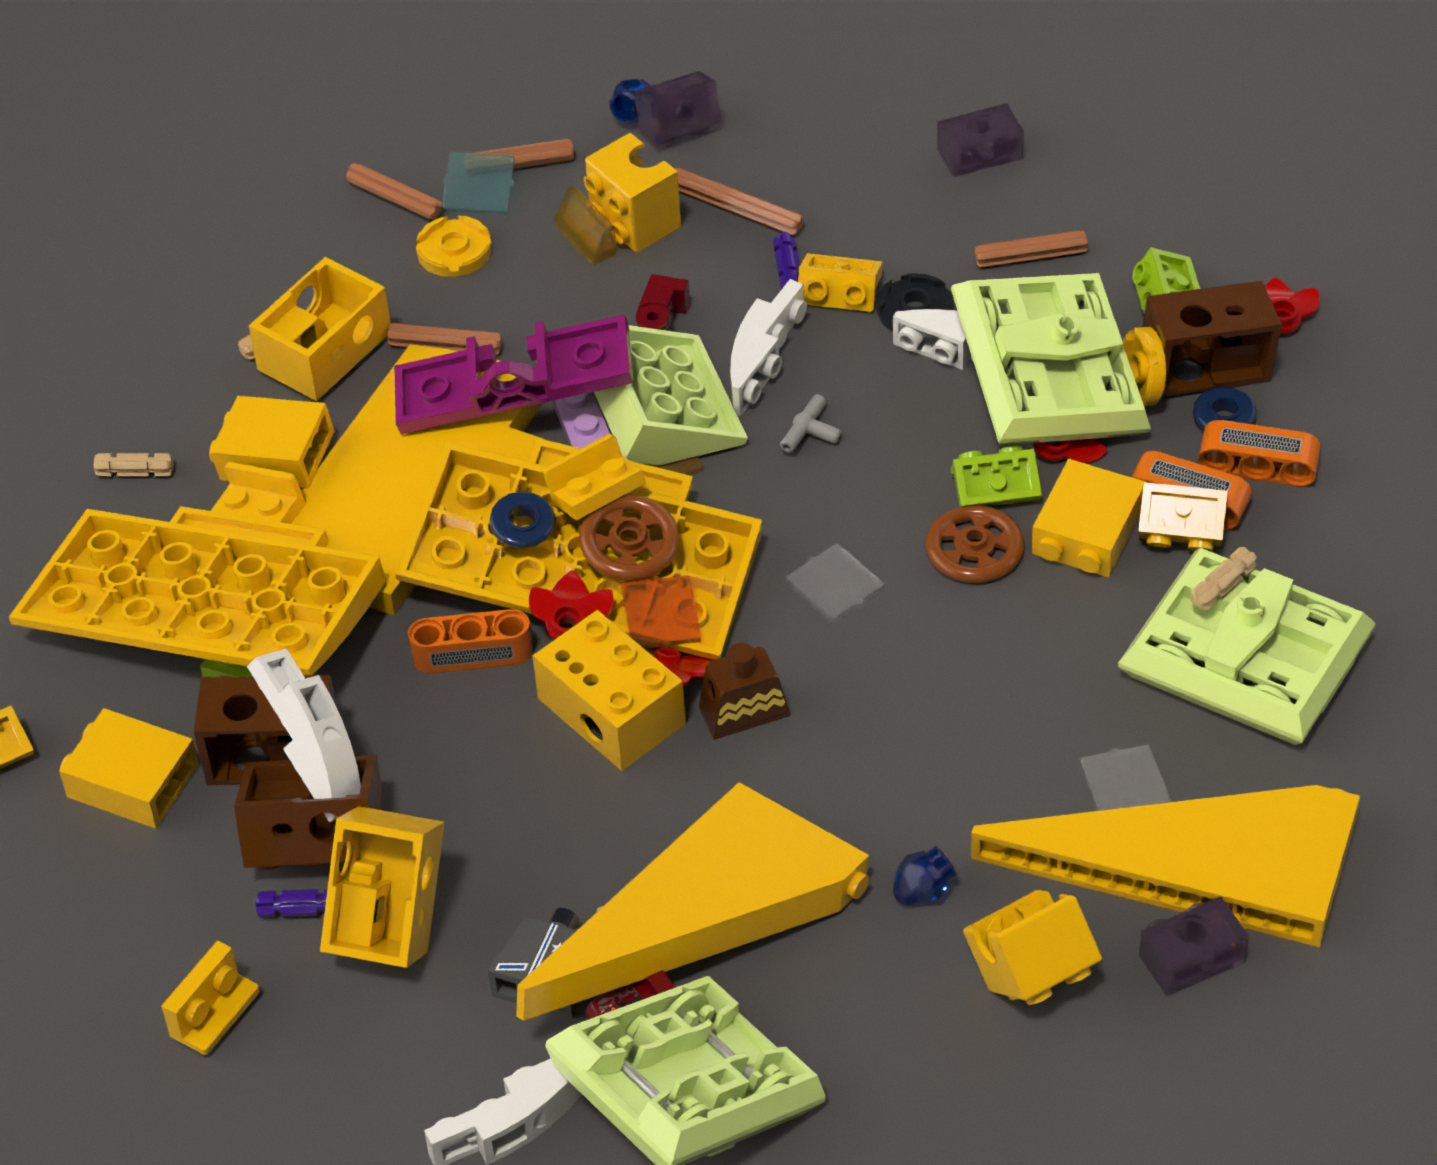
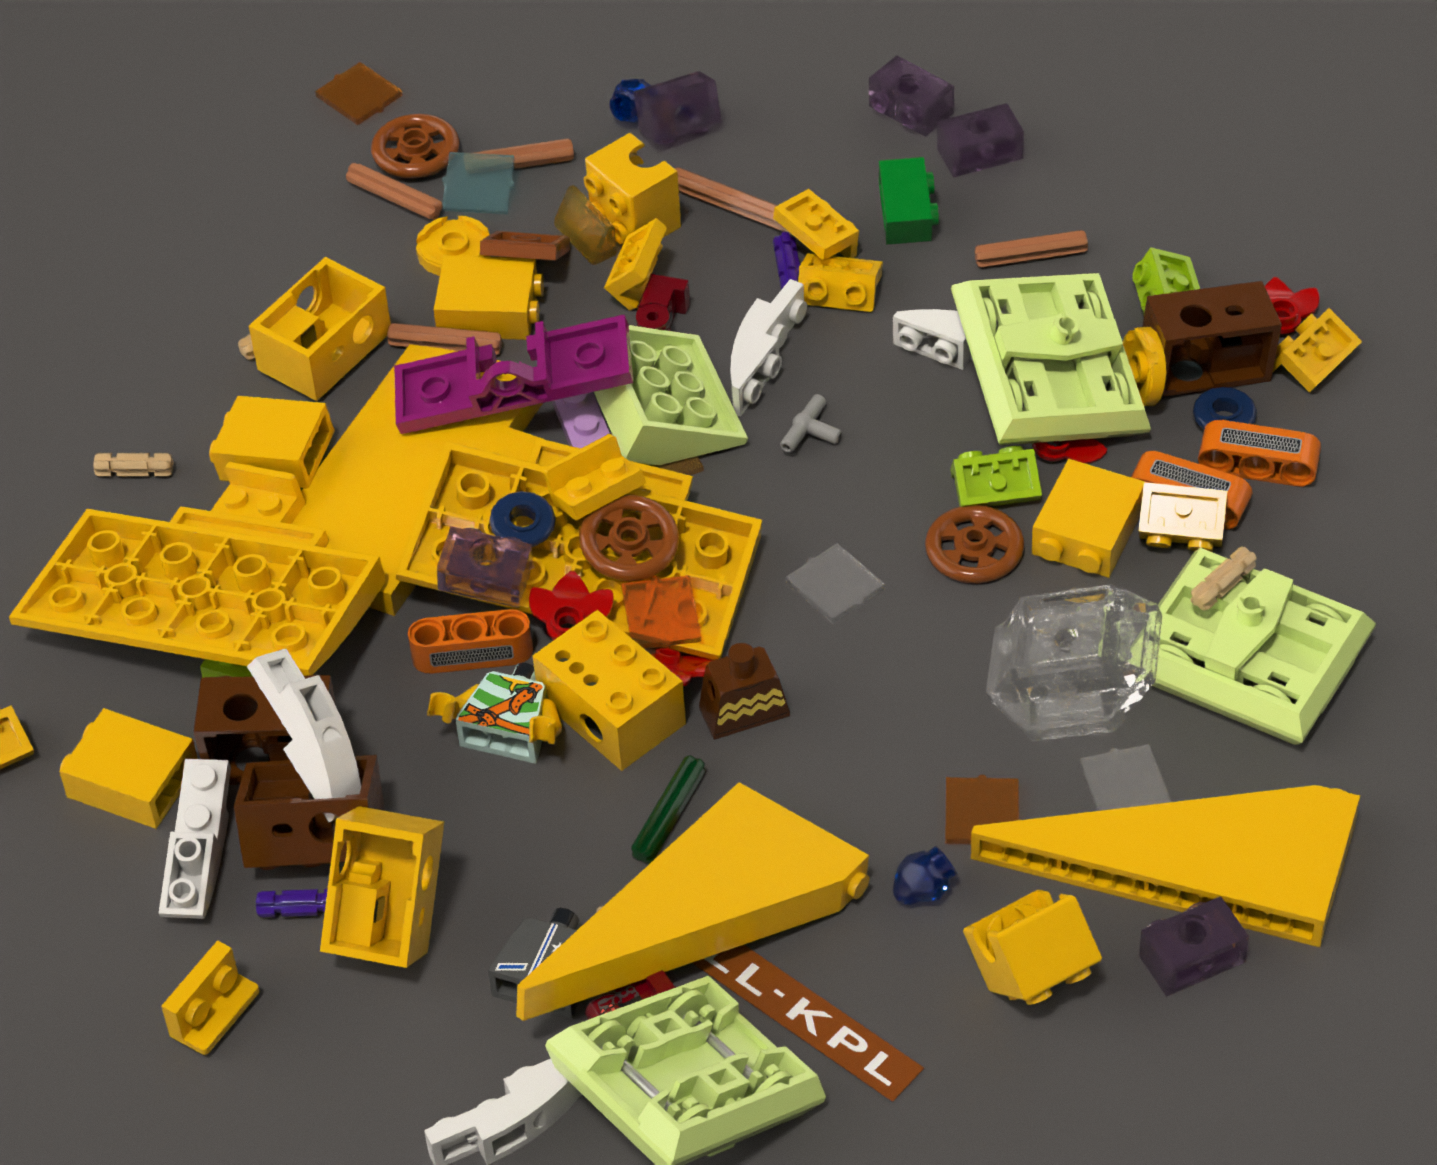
(197, 841): none -> white slope
(358, 93): none -> clear orange piece
(414, 145): none -> dark orange plate
(489, 295): none -> yellow brick
(500, 582): none -> brick
(502, 714): none -> torso
(525, 245): none -> dark orange tile
(635, 264): none -> yellow bracket
(668, 809): none -> dark green axle
(813, 1019): none -> dark orange sticker
(817, 225): none -> yellow bracket
(906, 200): none -> green brick
(909, 289): black tile -> none
(911, 95): none -> clear purple brick
(978, 803): none -> clear orange piece
(1074, 660): none -> clear piece
(1317, 350): none -> yellow bracket

